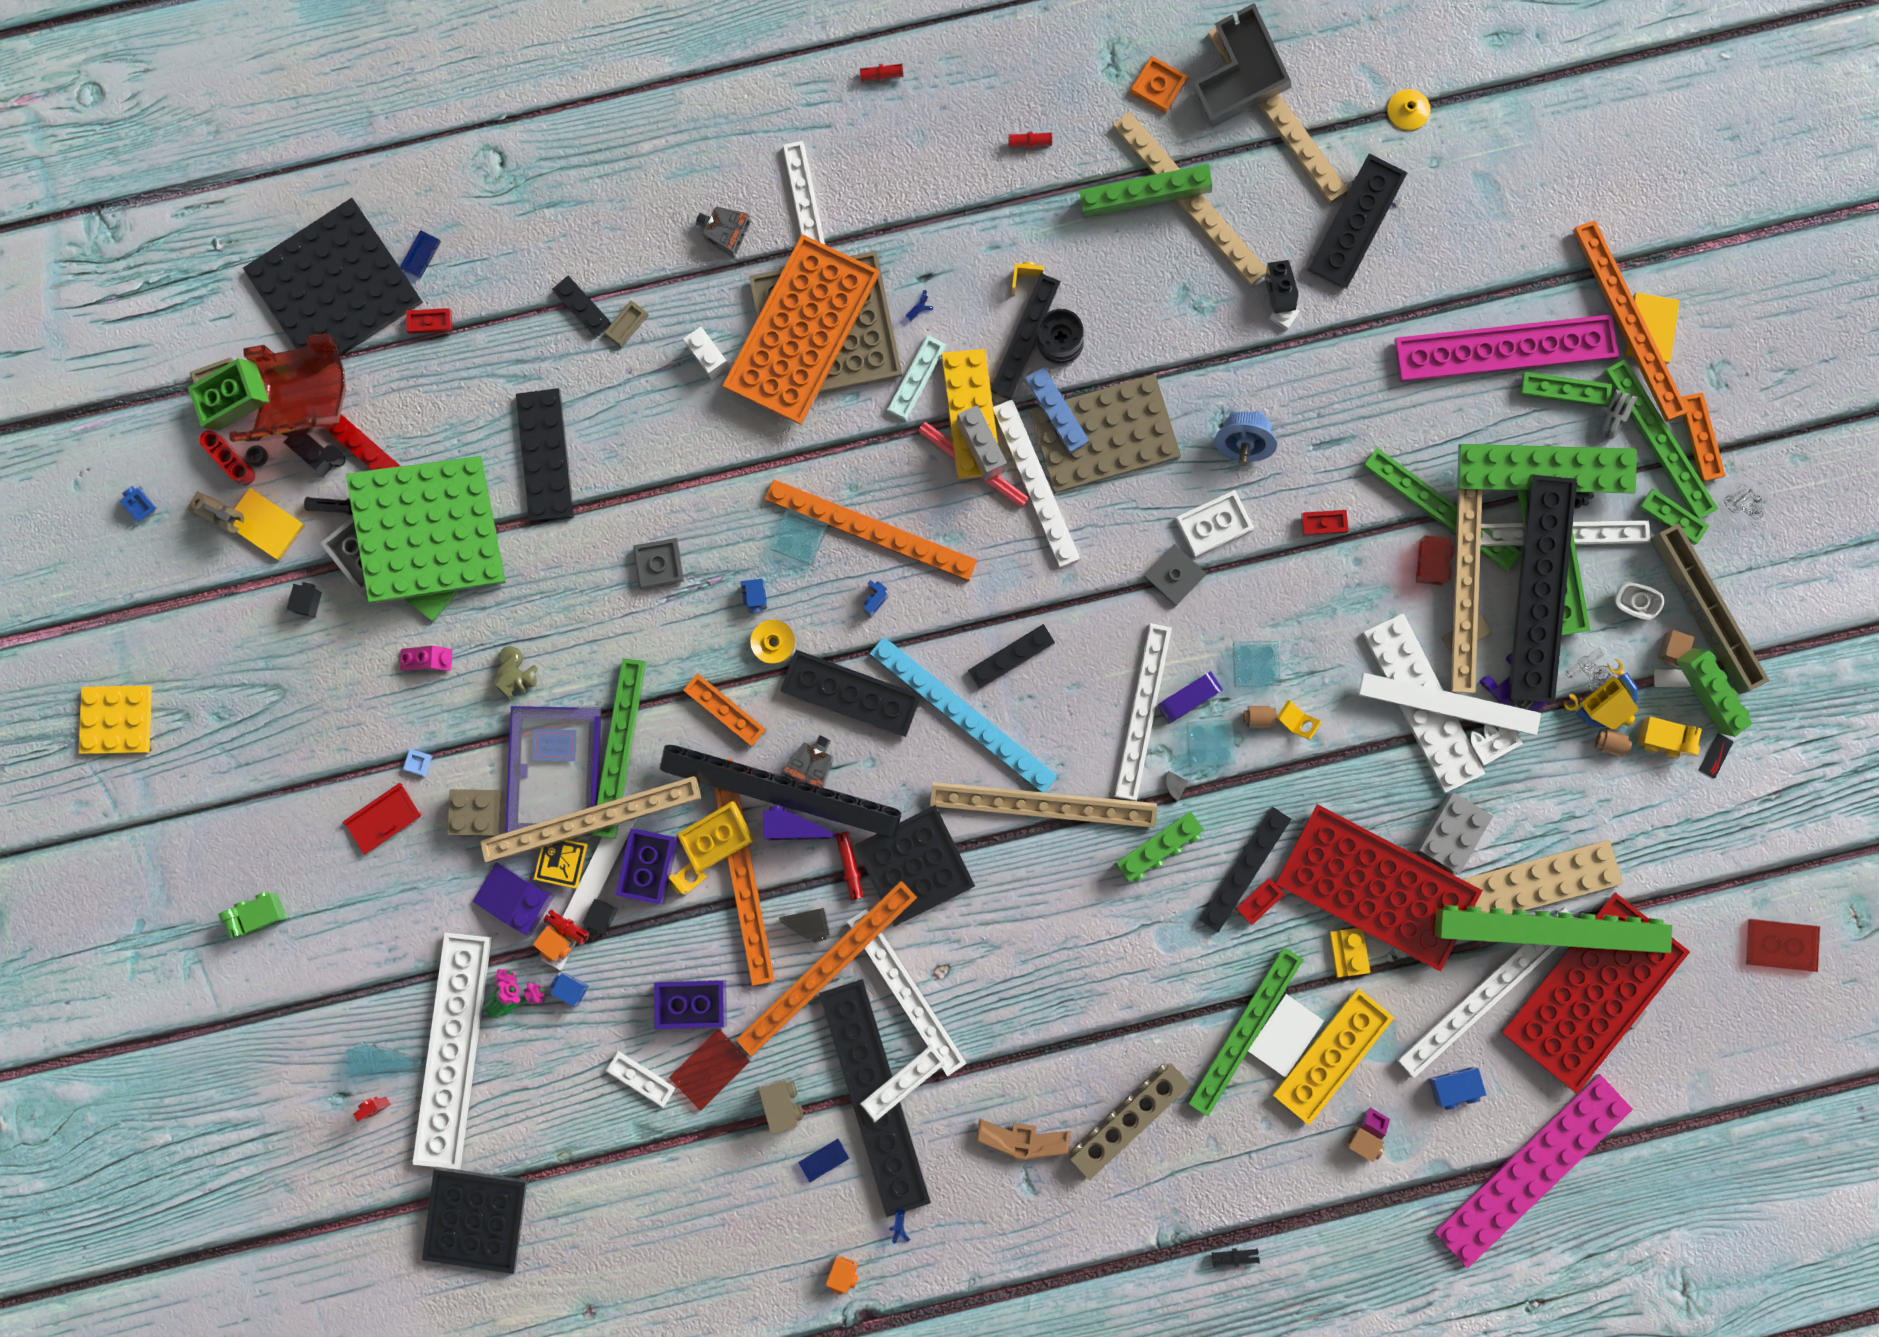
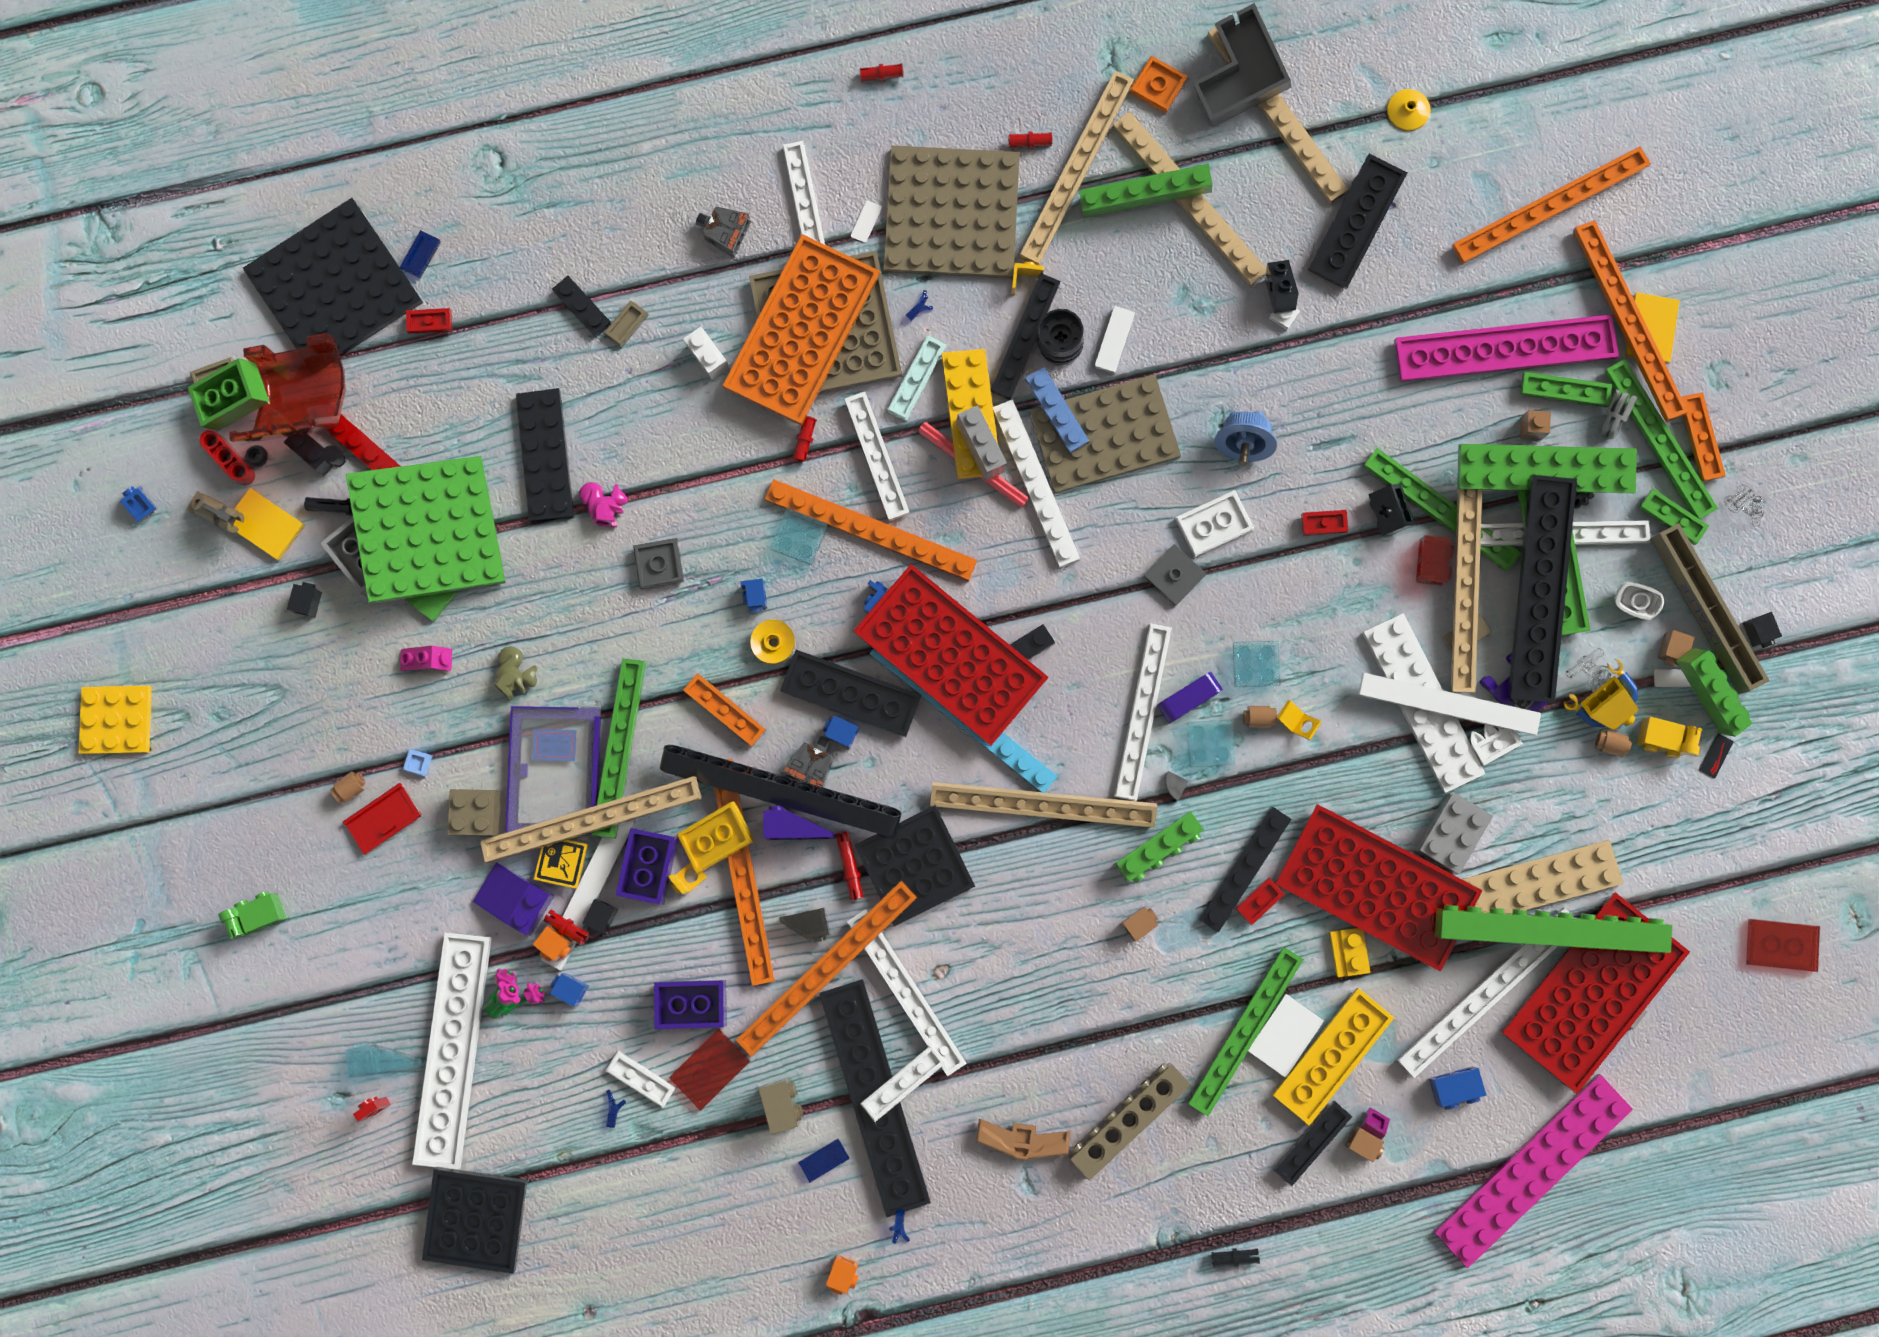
(348, 787): none -> medium nougat brick
(601, 507): none -> dark pink animal
(613, 1109): none -> clear blue bar
(804, 439): none -> red pin
(840, 731): none -> blue brick
(866, 221): none -> white sticker
(877, 456): none -> white plate
(951, 654): none -> red plate
(952, 212): none -> dark tan plate
(1076, 168): none -> tan plate
(1114, 340): none -> white tile
(1140, 923): none -> medium nougat brick
(1312, 1143): none -> black plate
(1391, 499): none -> black brick
(1535, 425): none -> medium nougat brick
(1551, 205): none -> orange plate
(1762, 630): none -> black brick

